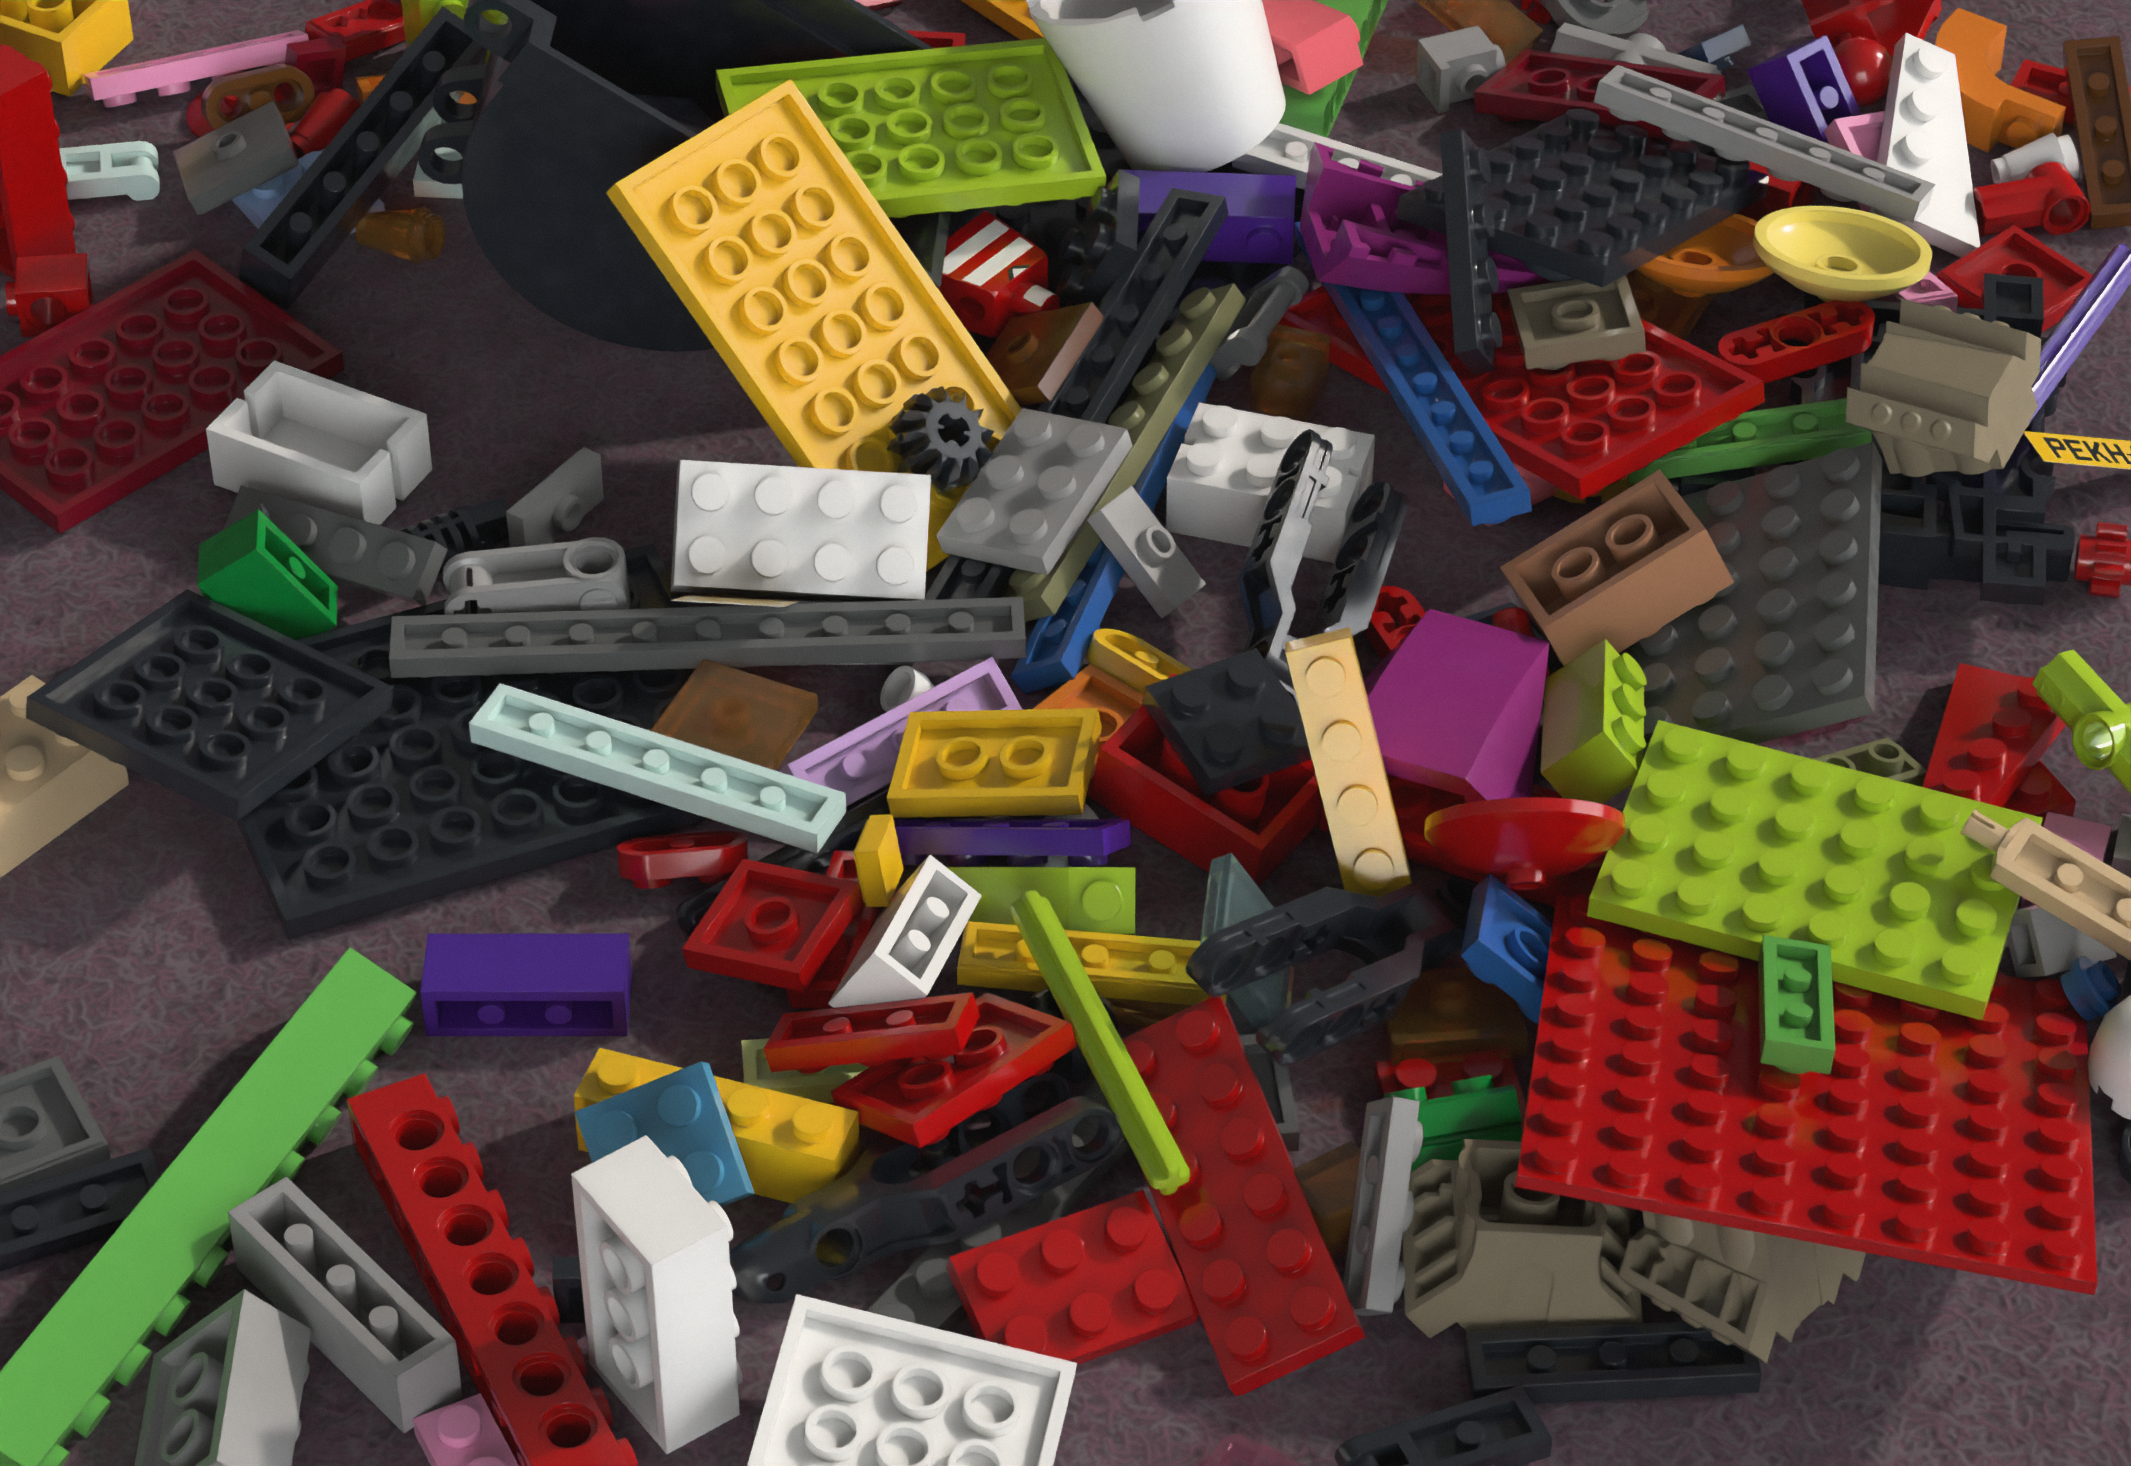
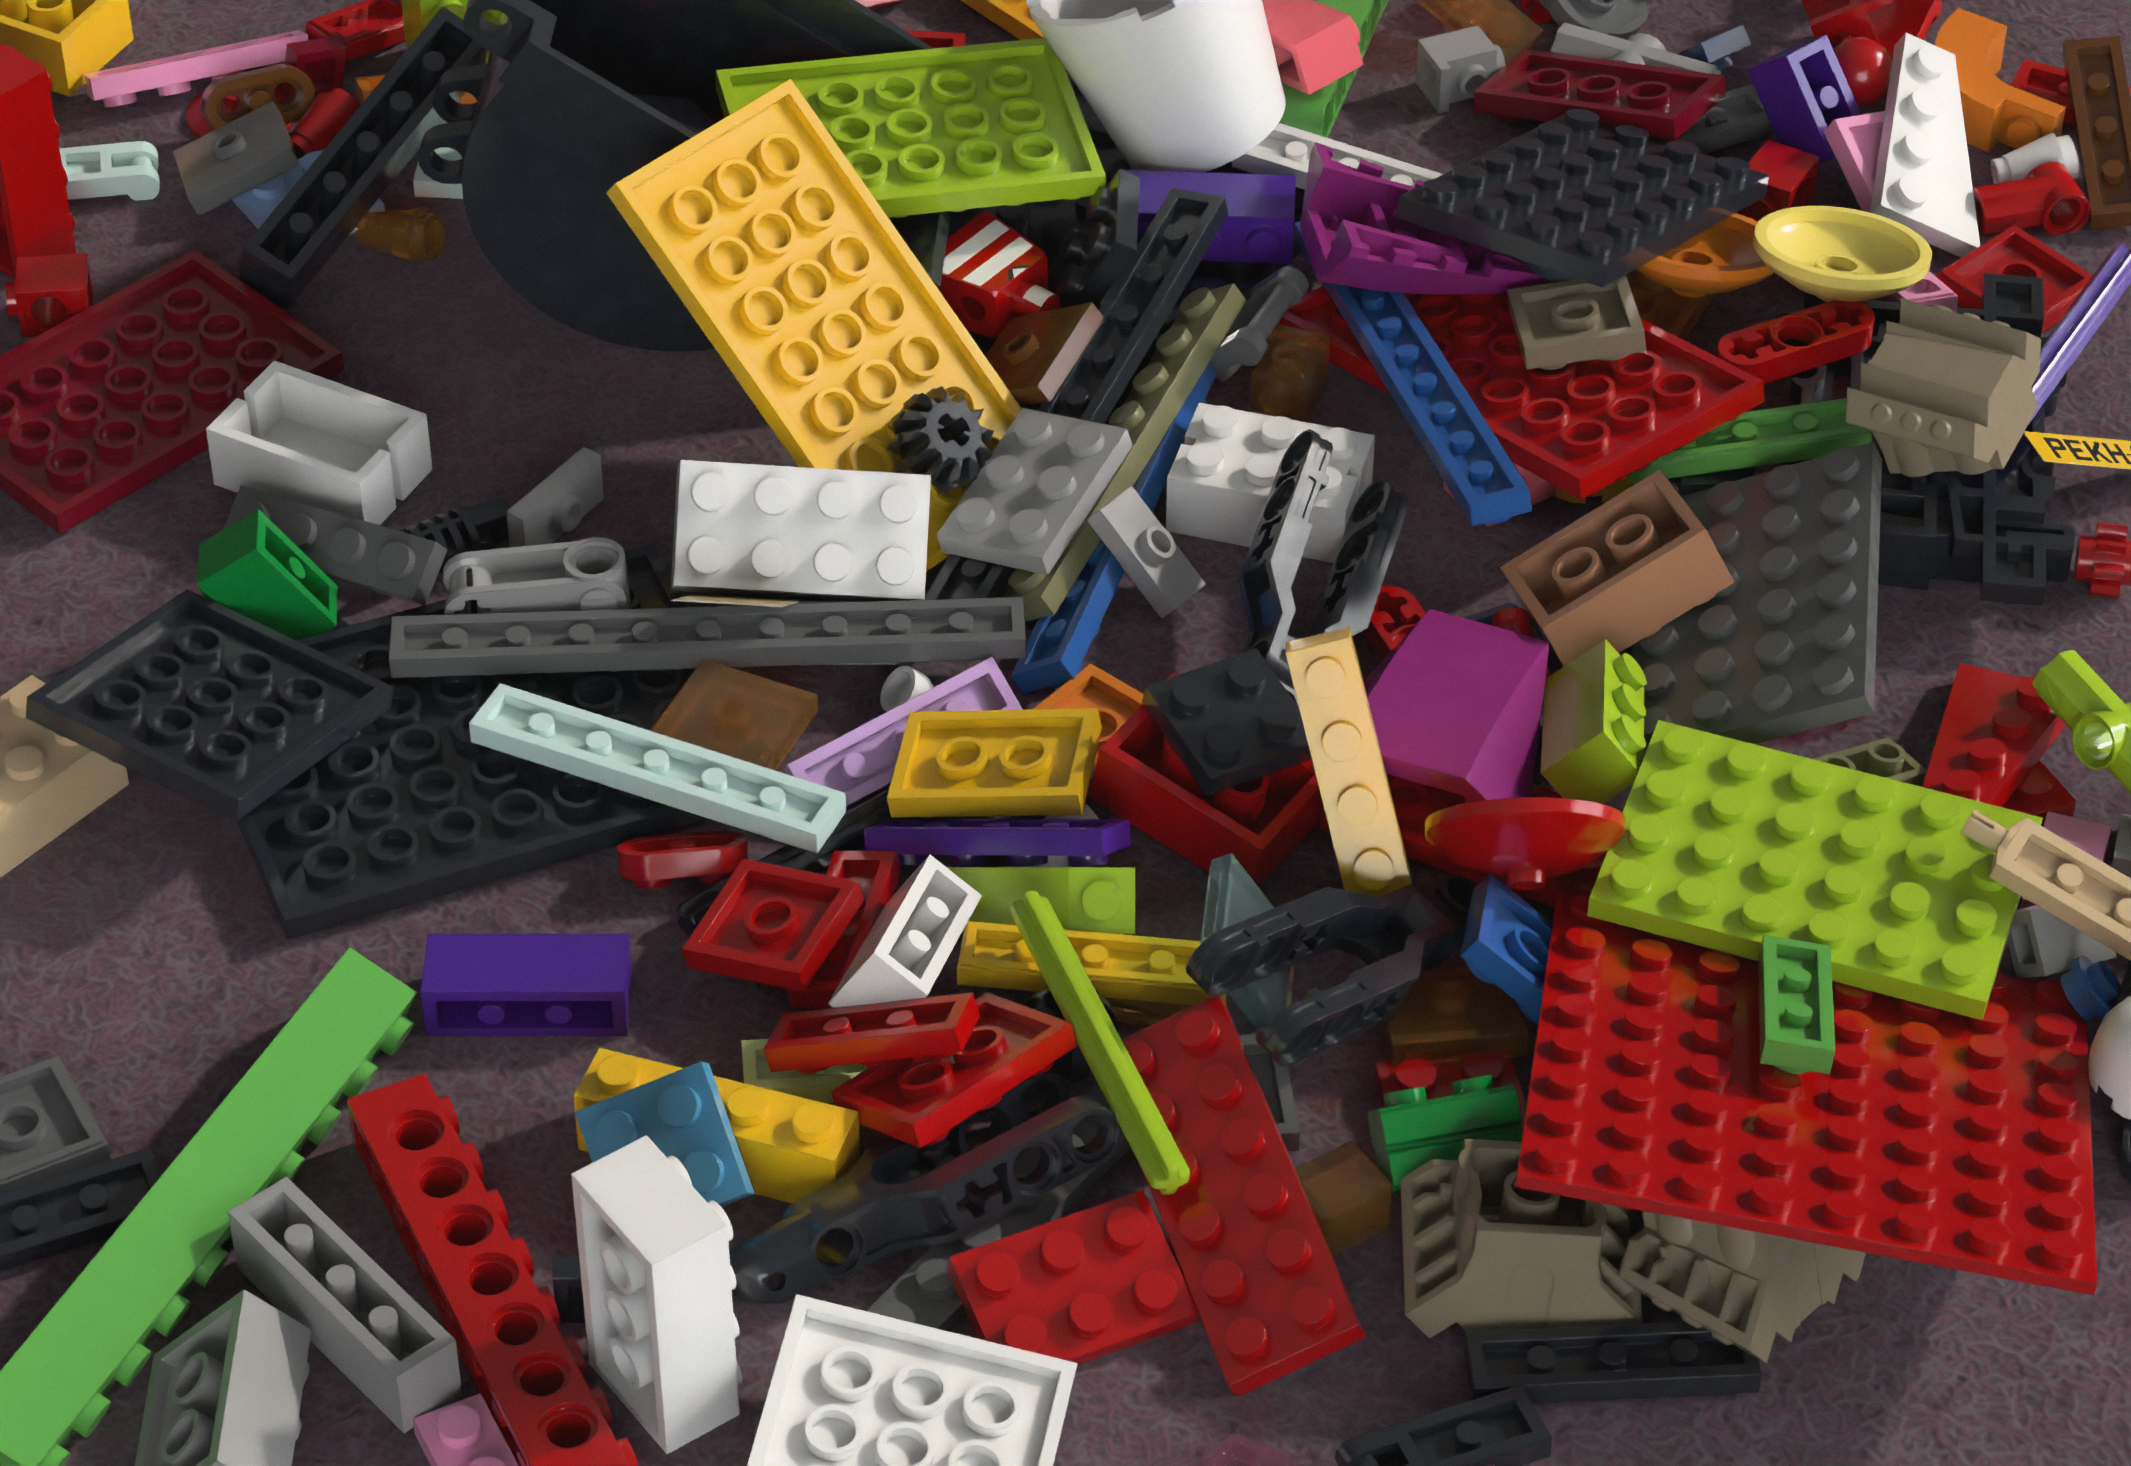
(878, 860): yellow tile -> none
(1131, 659): yellow plate -> none
(1382, 1205): light grey plate -> none
(1470, 267): black plate -> none
(1750, 138): light grey plate -> none

